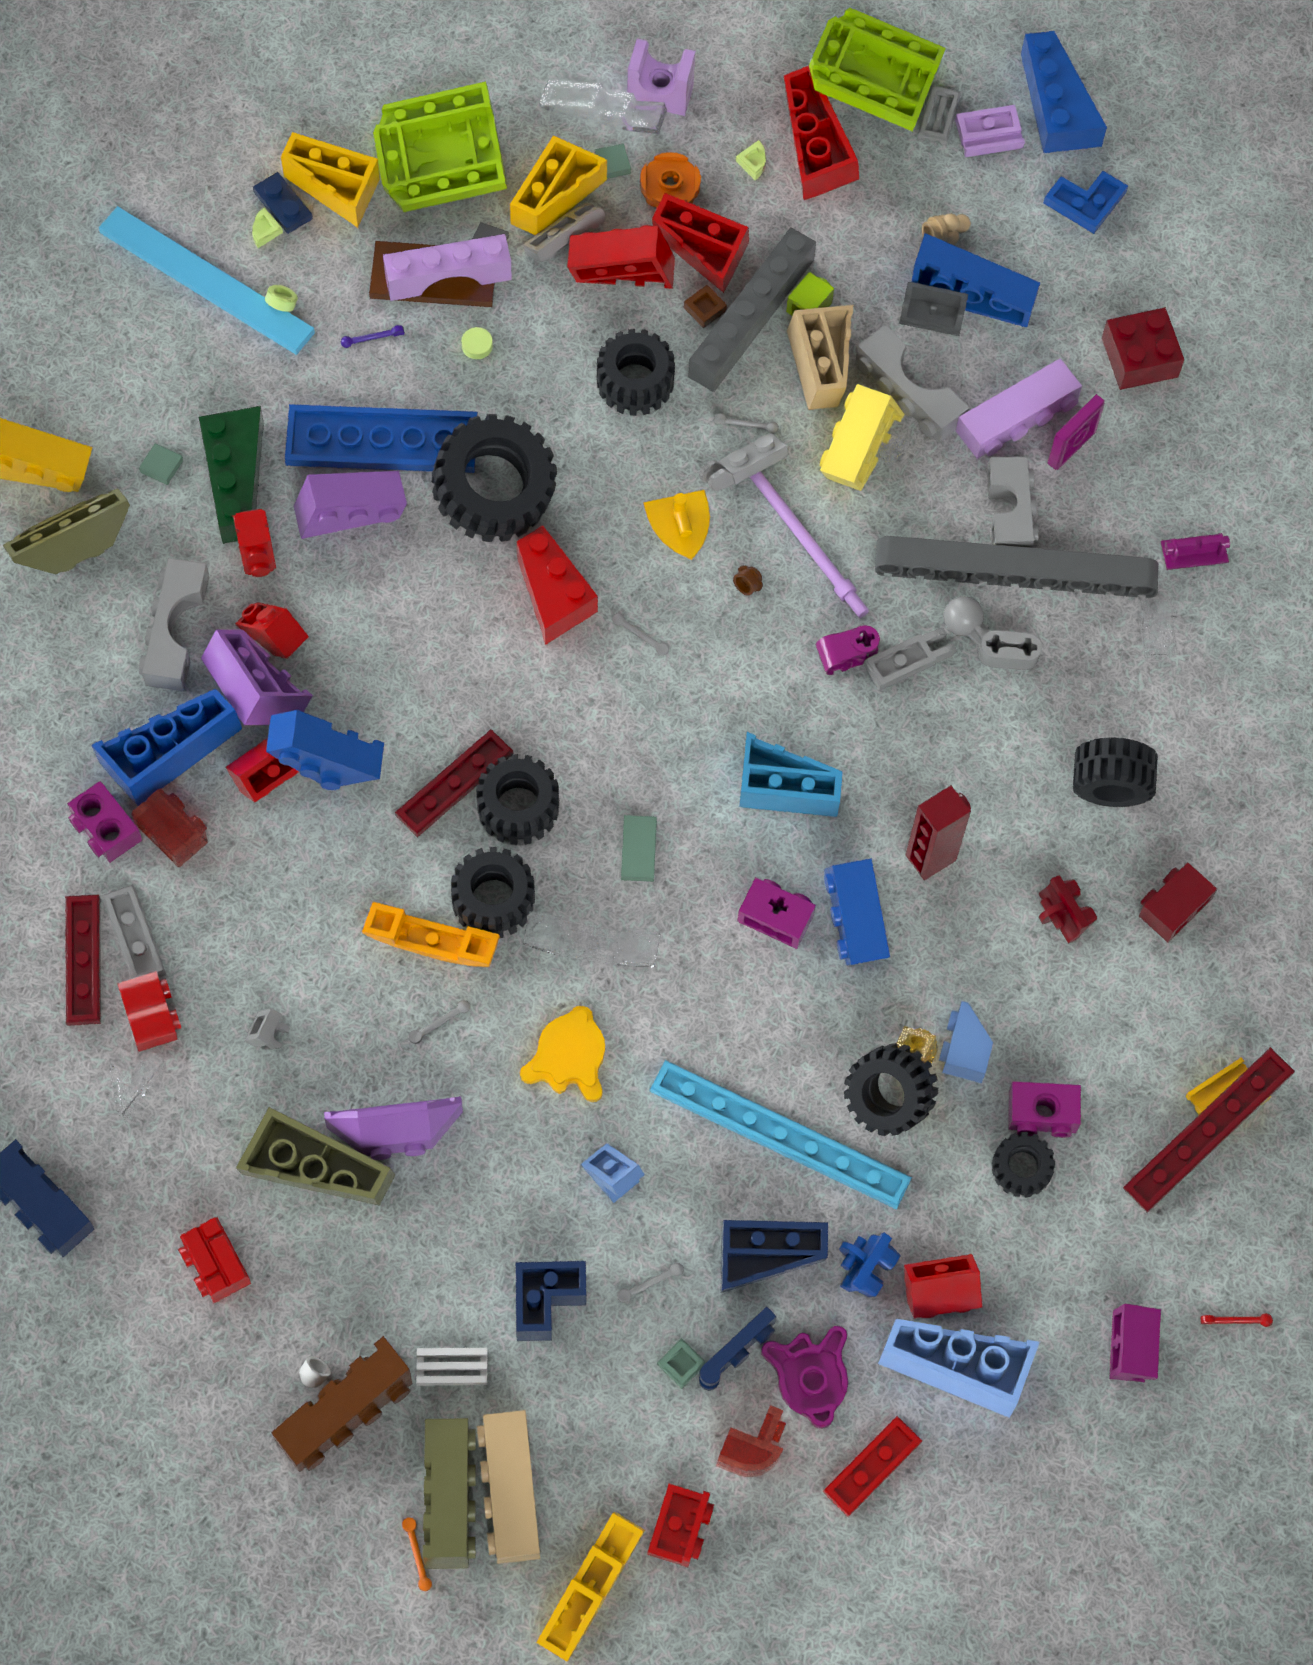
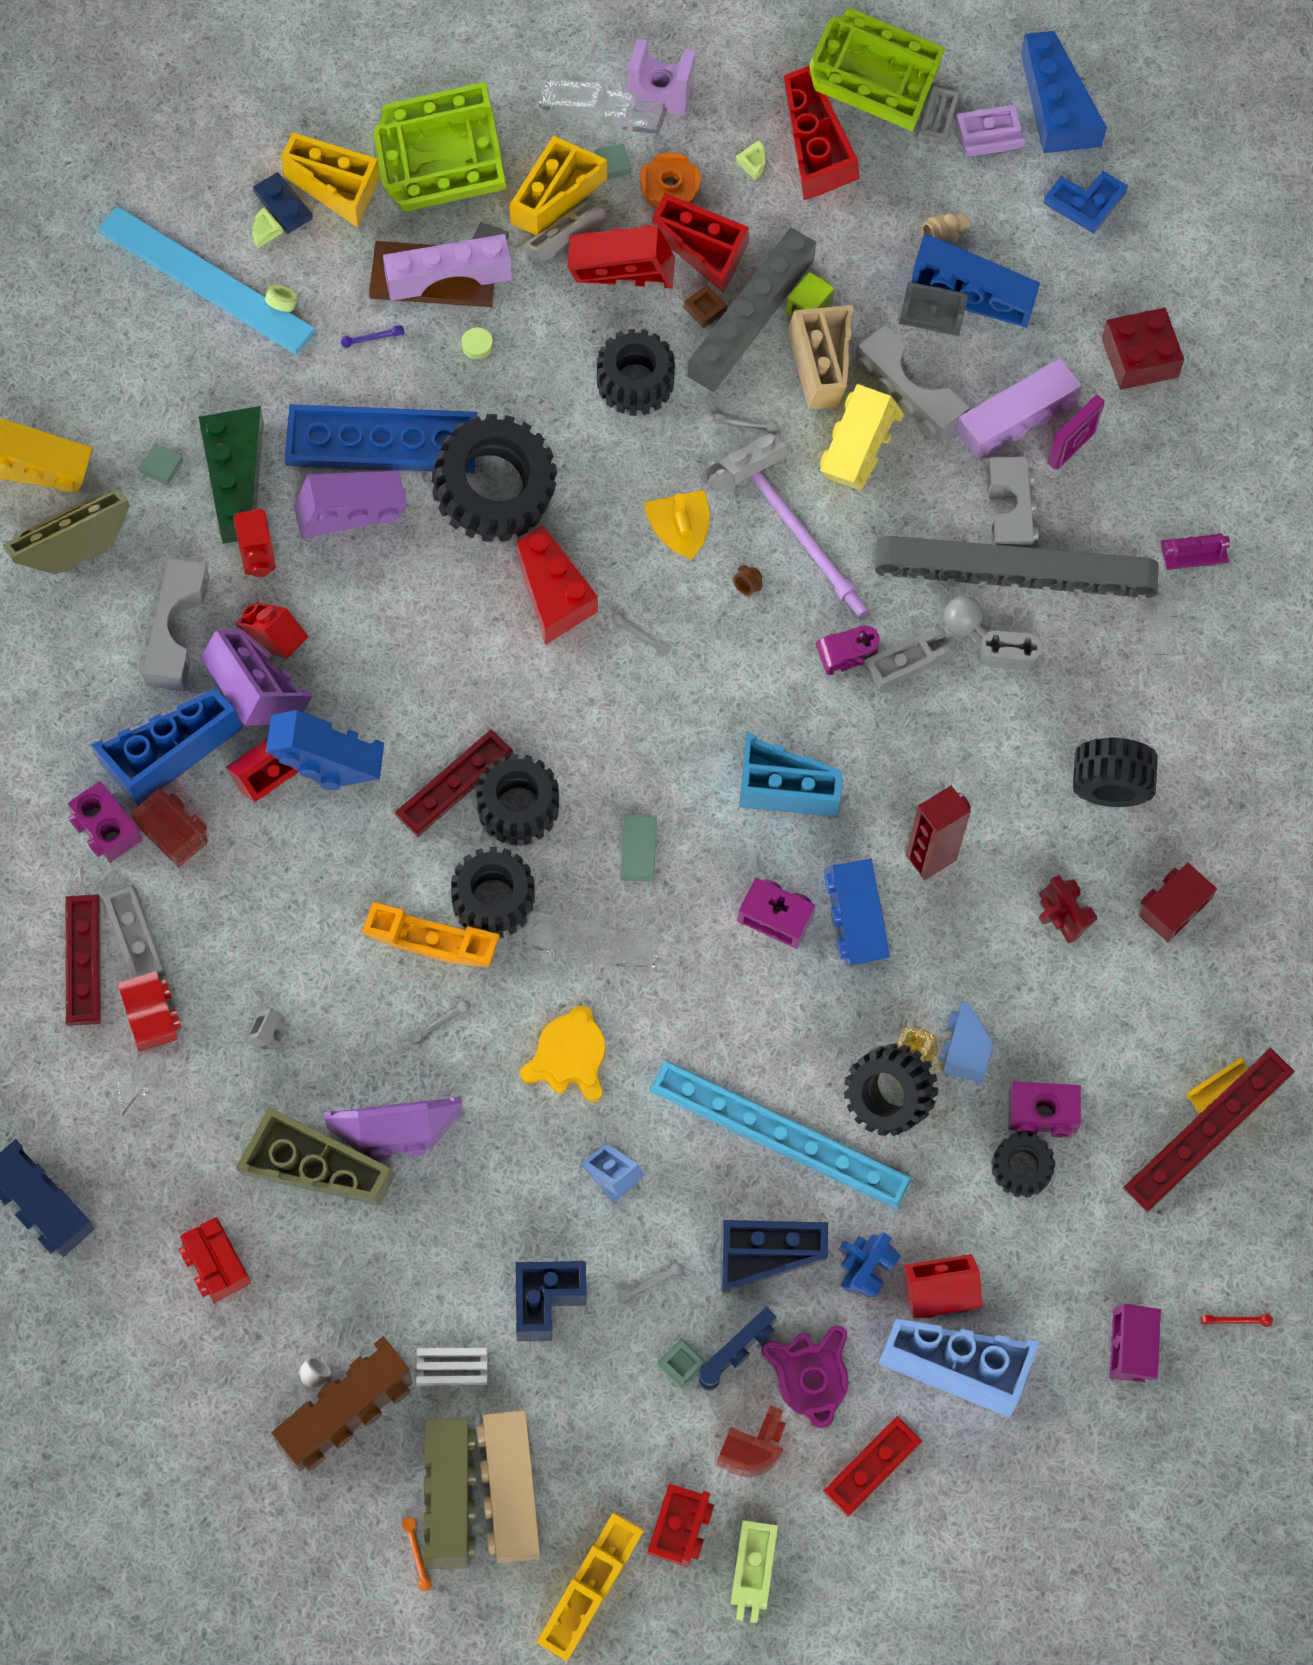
(753, 1568): none -> yellowish green hinge

